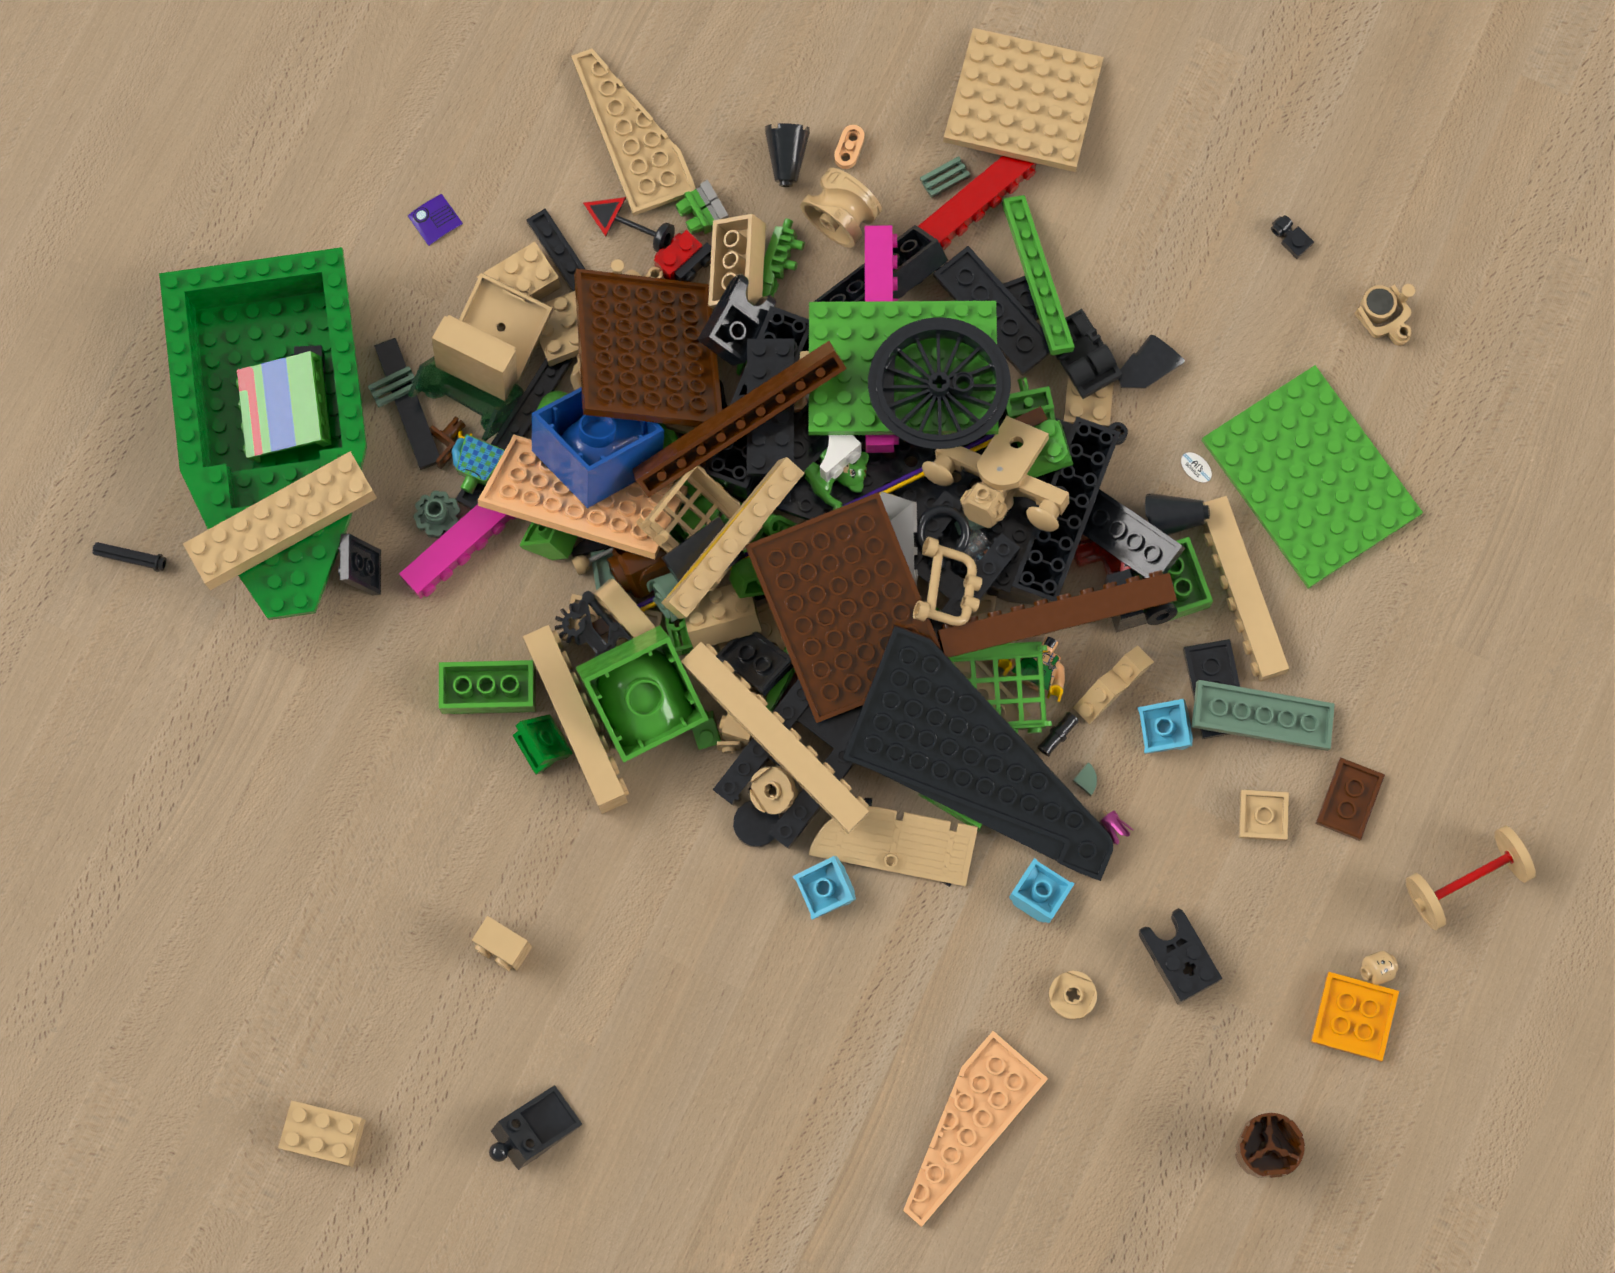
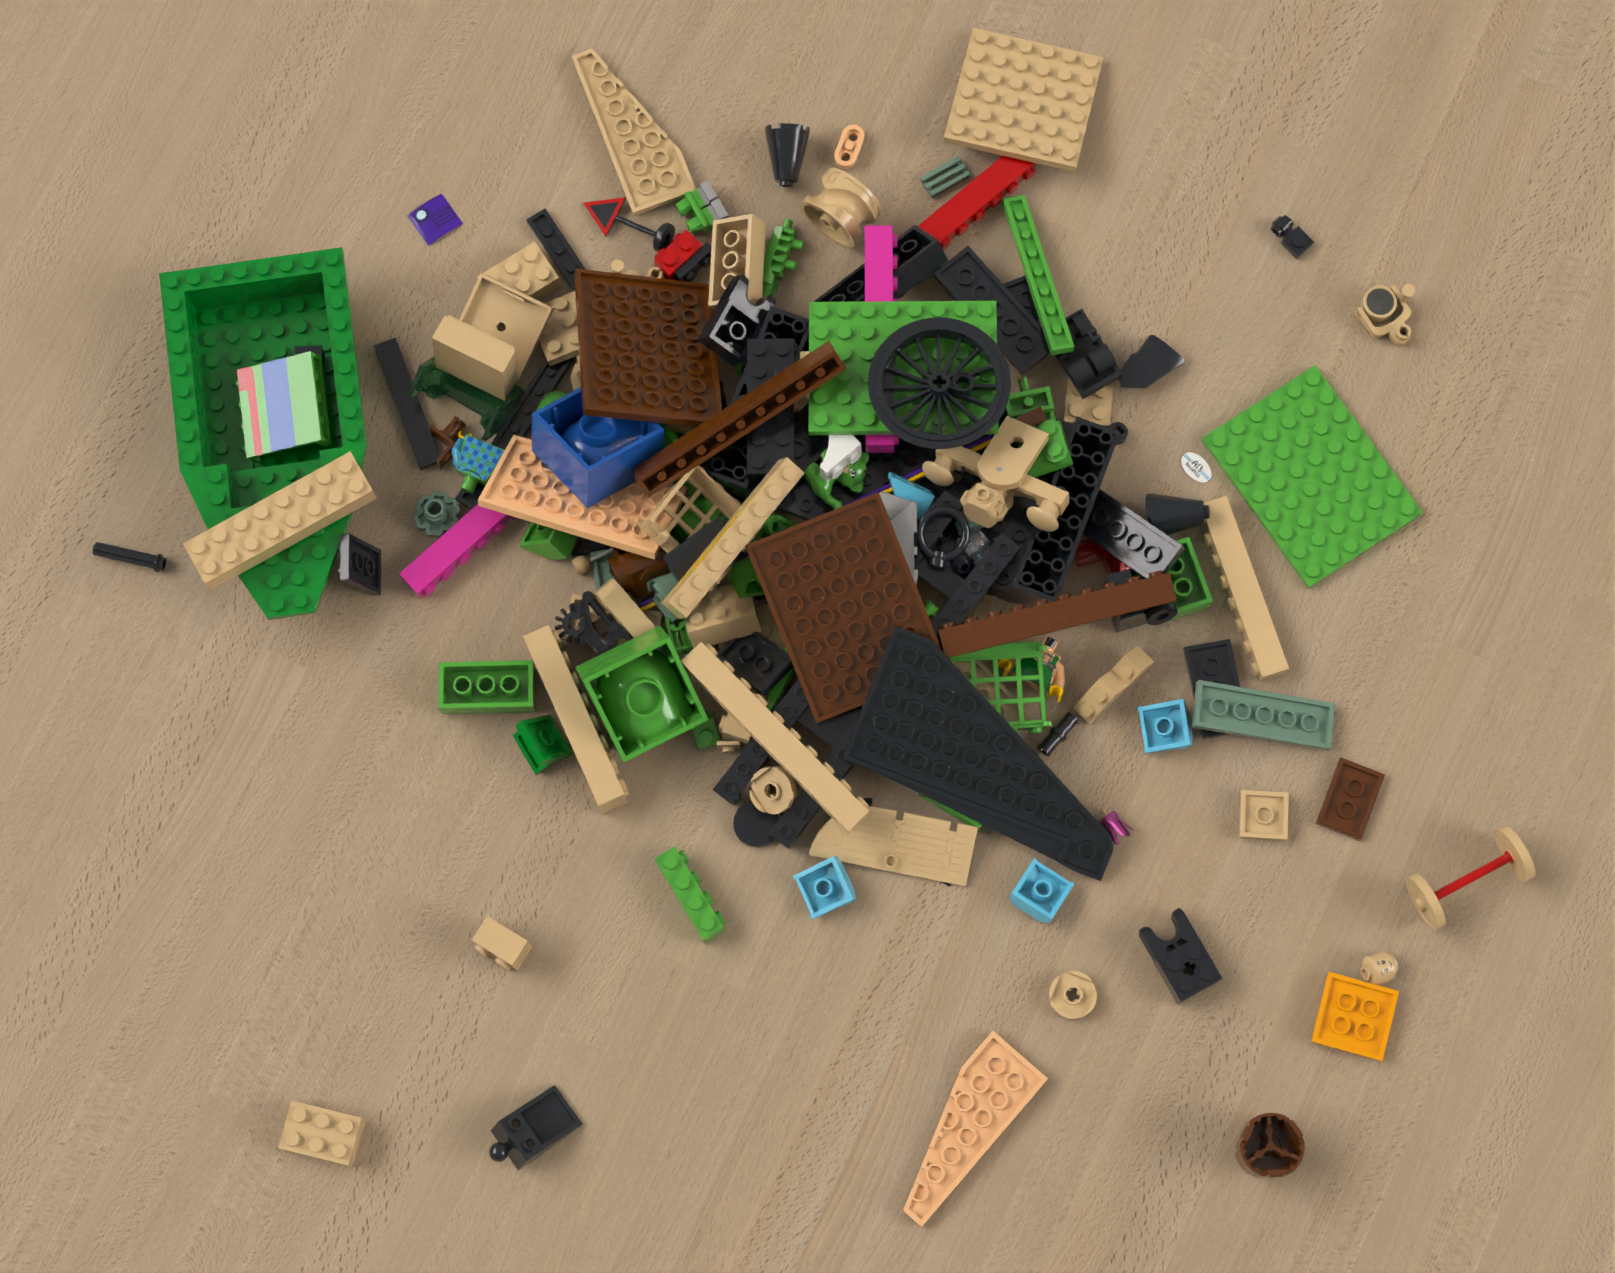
(389, 379): sand green tile -> none
(689, 894): none -> bright green brick
(911, 491): none -> medium azure slope
(971, 582): tan bar -> none
(1087, 779): sand green tile -> none

